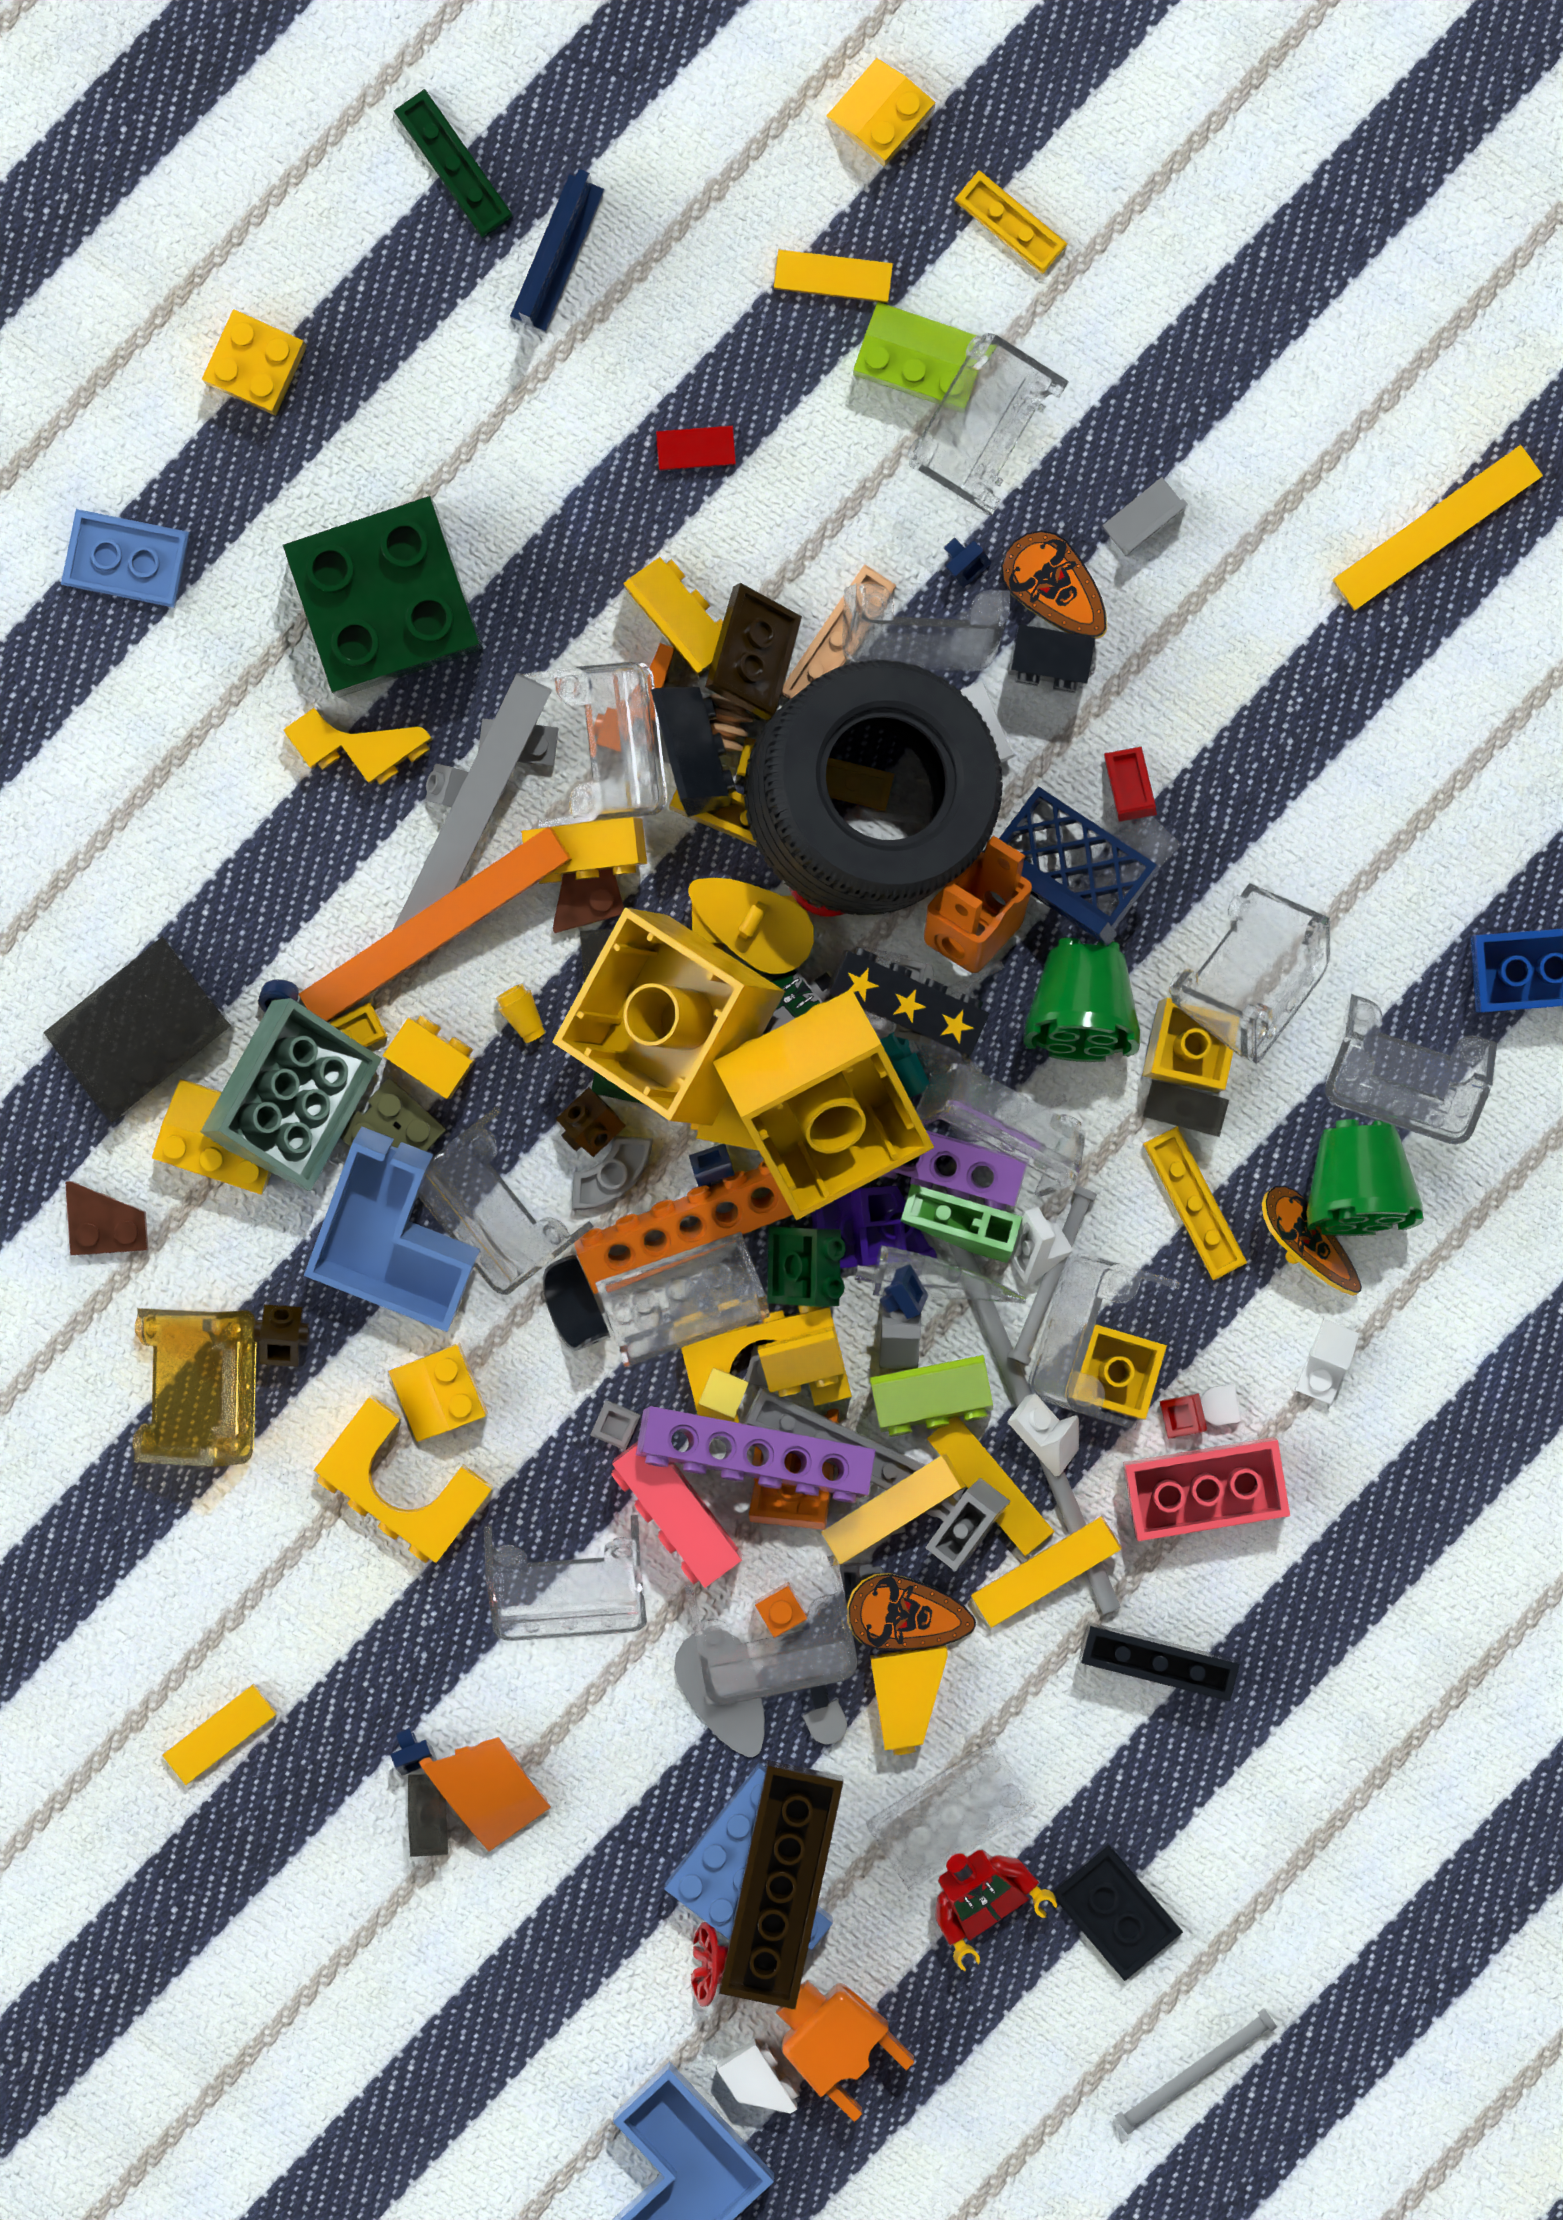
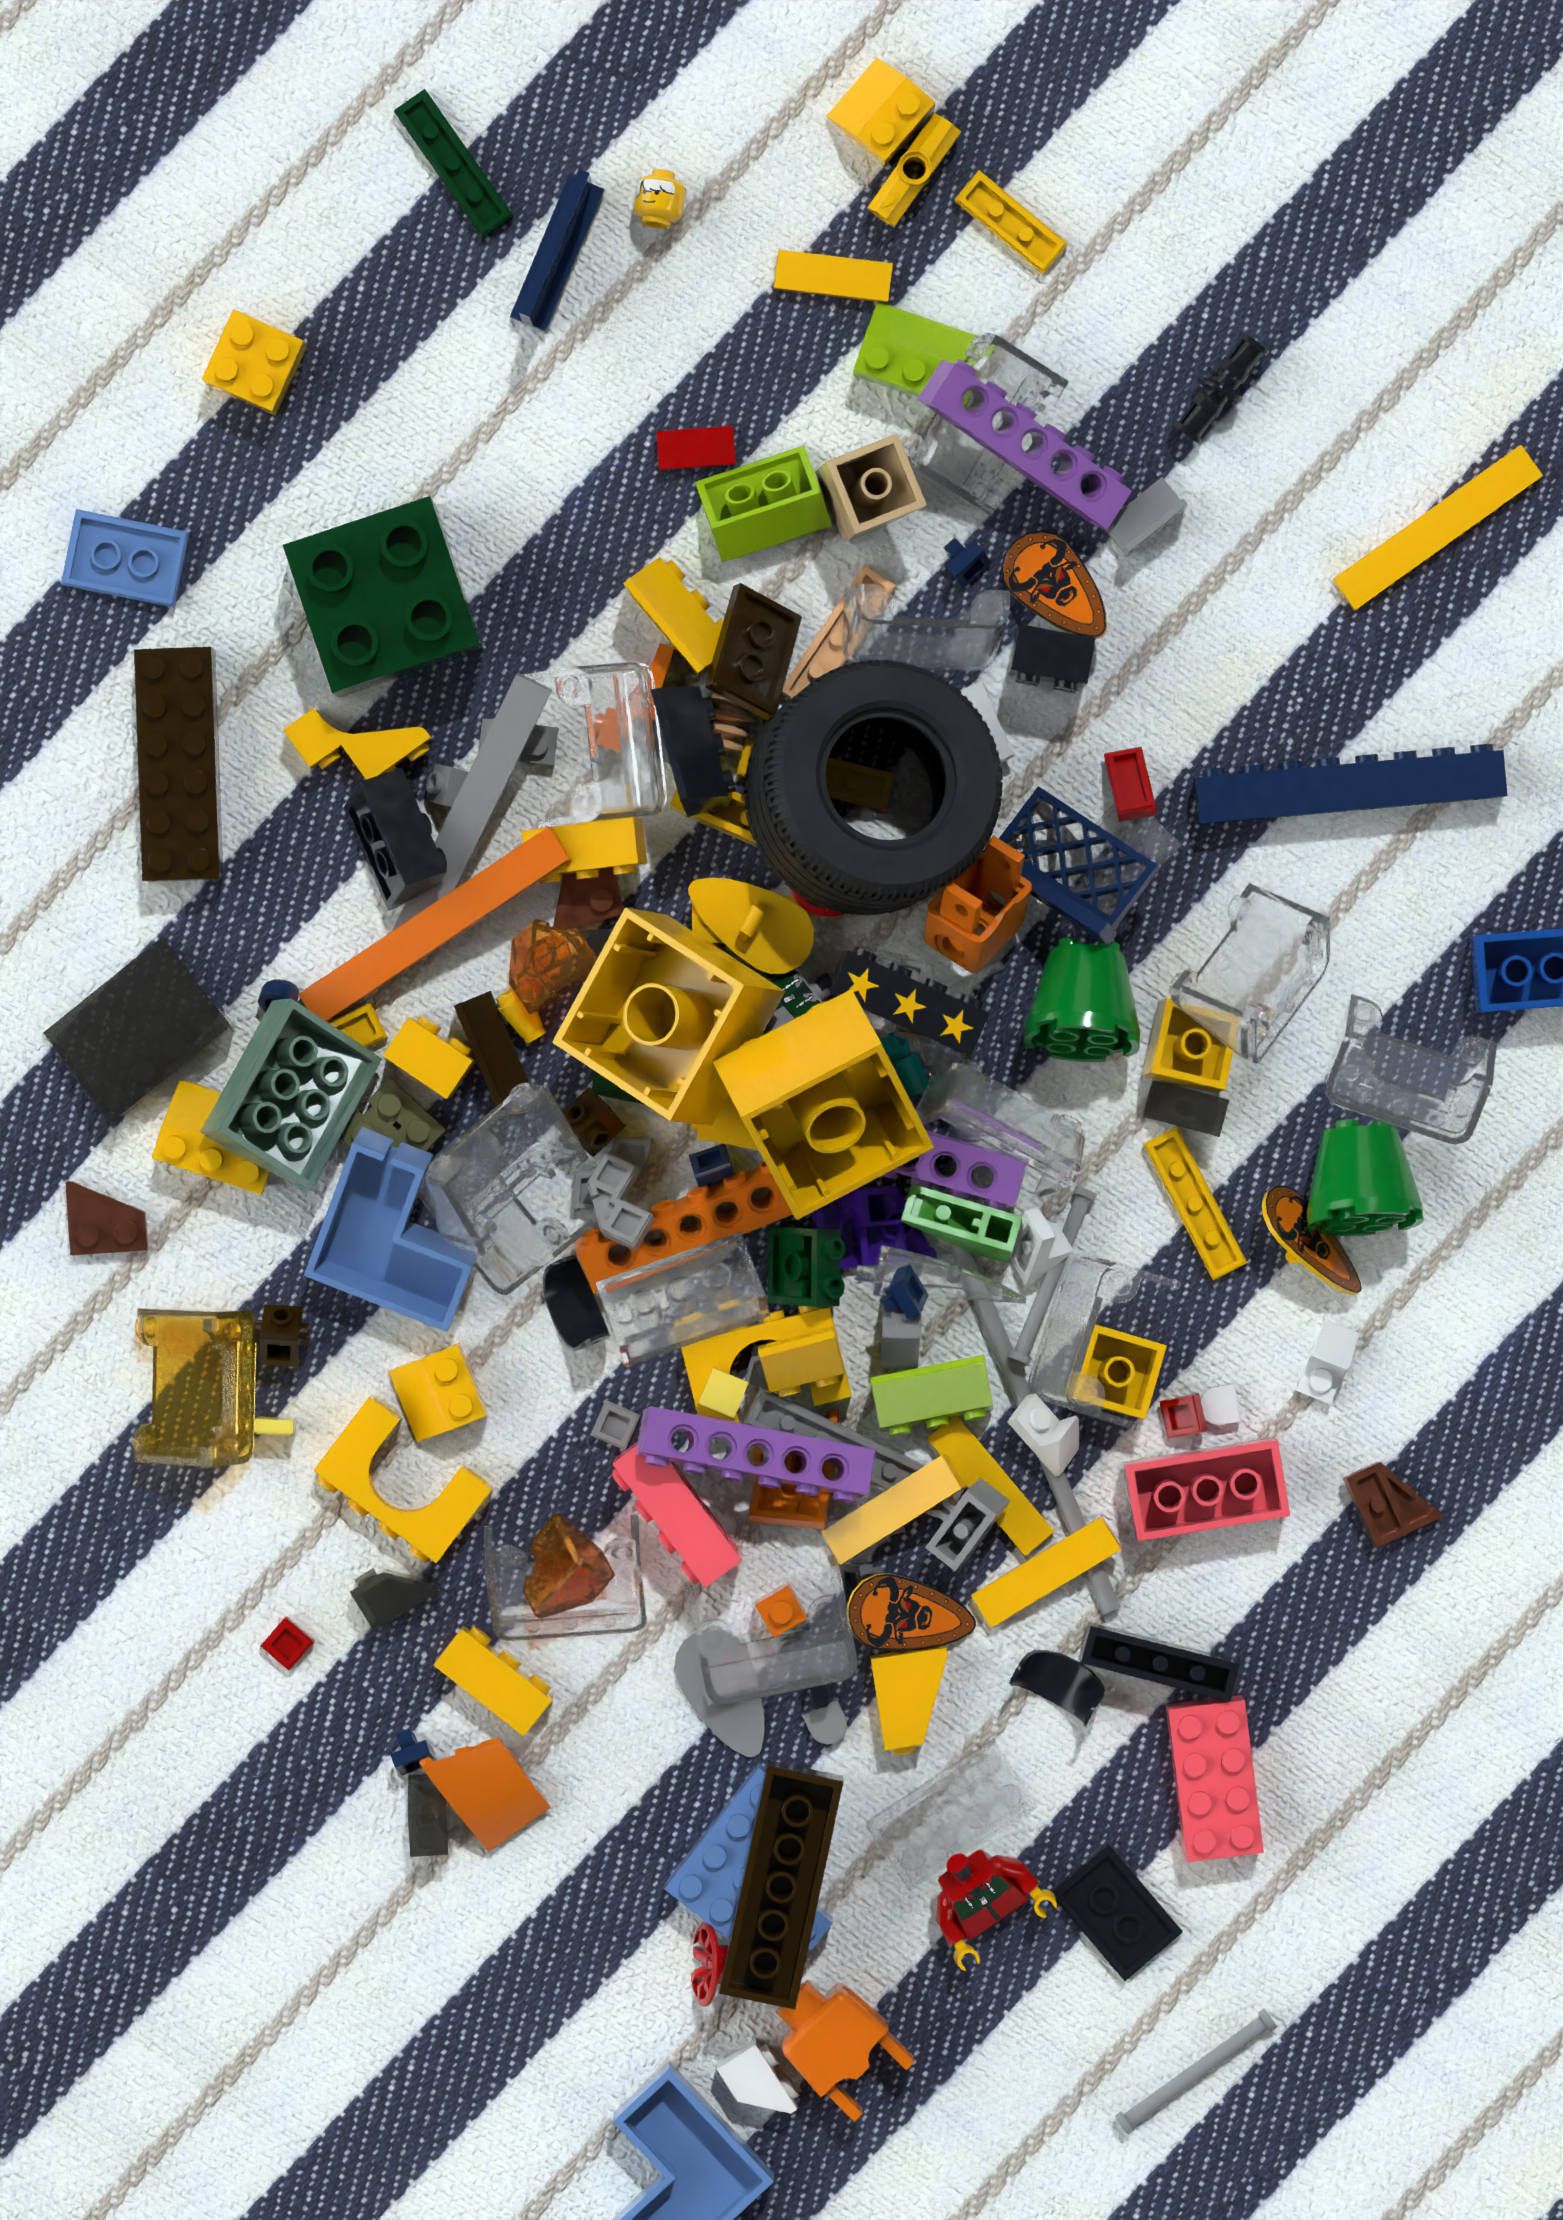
(178, 764): none -> dark brown brick
(219, 1734): yellow tile -> none
(275, 1426): none -> light yellow tile
(287, 1643): none -> red tile
(390, 1594): none -> clear smoke slope
(395, 837): none -> black slope
(491, 1045): none -> dark brown panel
(494, 1679): none -> yellow brick
(497, 1163): none -> clear windscreen
(547, 964): none -> clear orange slope
(566, 1569): none -> clear orange slope
(616, 1217): none -> light grey tile
(659, 199): none -> yellow head
(763, 503): none -> lime slope
(870, 487): none -> tan slope
(929, 150): none -> yellow piece
(945, 397): none -> medium lavender brick
(1061, 1682): none -> black piece
(1214, 1778): none -> coral brick
(1221, 387): none -> black piece
(1351, 786): none -> dark blue brick
(1387, 1504): none -> copper wing

